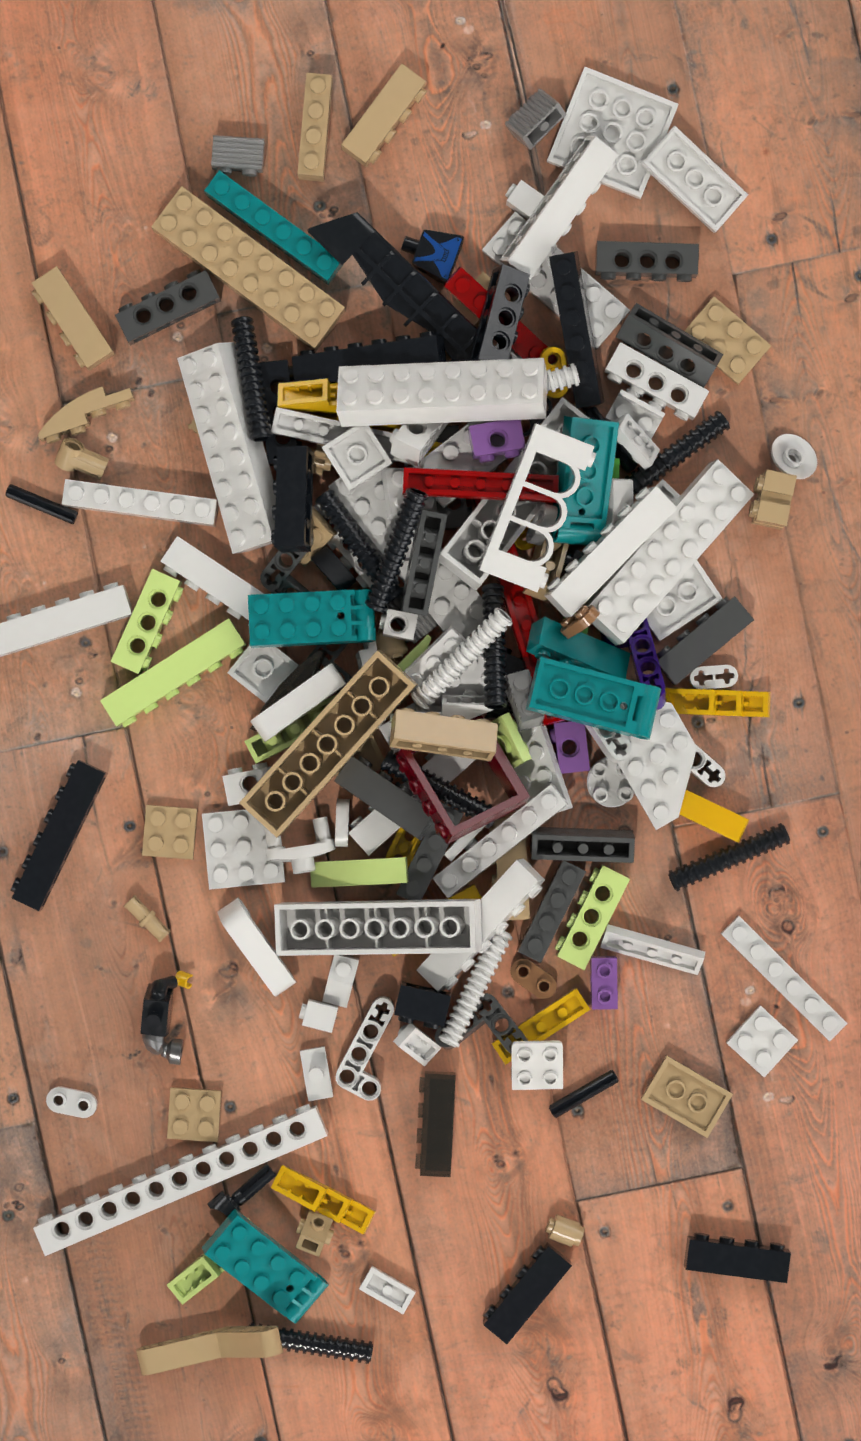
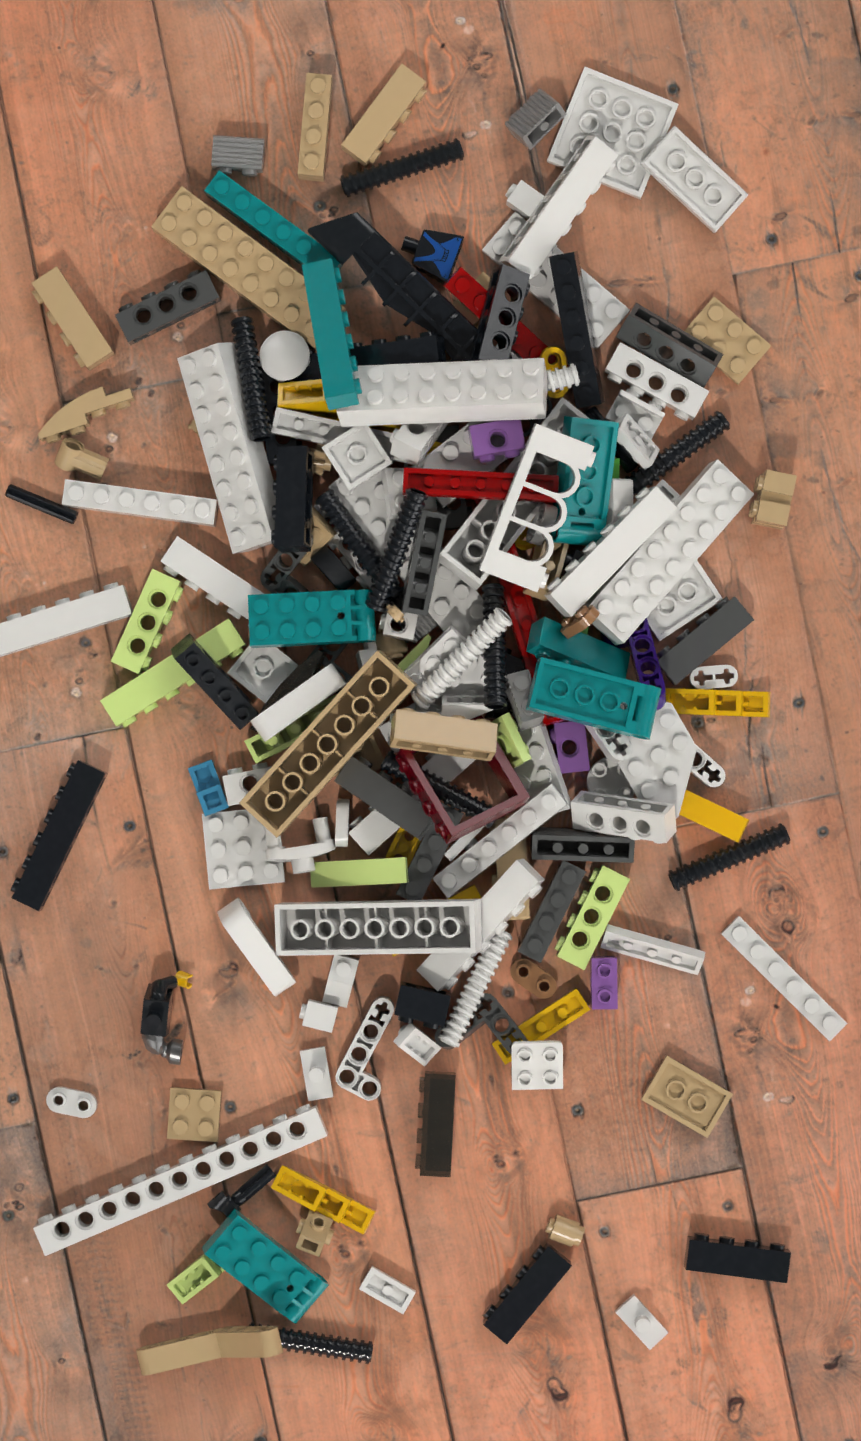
(147, 918): tan pin -> none
(169, 832): tan plate -> none
(208, 787): none -> dark azure slope
(214, 681): none -> black brick
(284, 355): none -> white dish
(330, 334): none -> teal brick
(395, 613): none -> tan piece
(402, 167): none -> black piece
(583, 1093): black axle -> none
(623, 816): none -> white brick
(641, 1321): none -> white tile
(685, 254): dark grey brick -> none
(762, 1041): white plate -> none
(794, 456): white dish -> none

